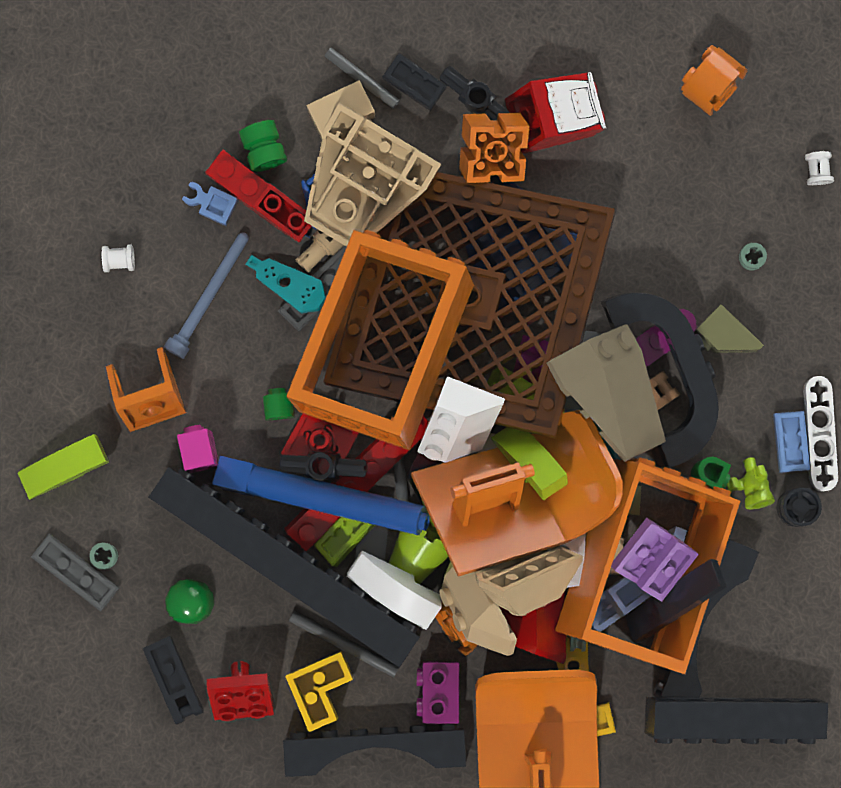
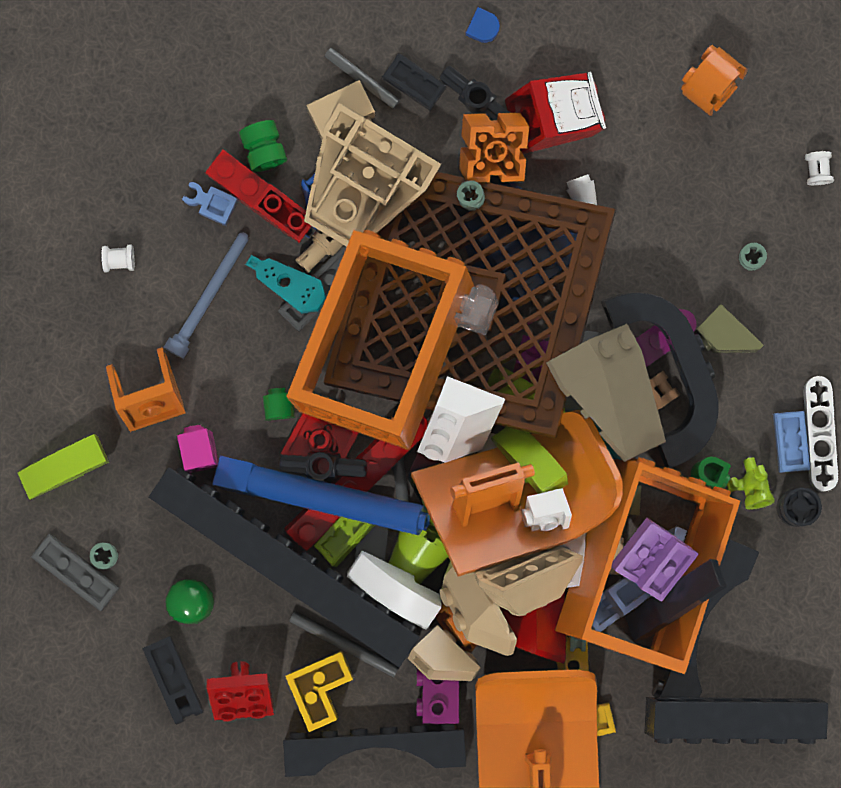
(442, 658): none -> tan slope
(472, 204): none -> sand green bush
(477, 309): none -> clear brick
(483, 26): none -> blue tile
(547, 511): none -> white brick
(582, 190): none -> white cone

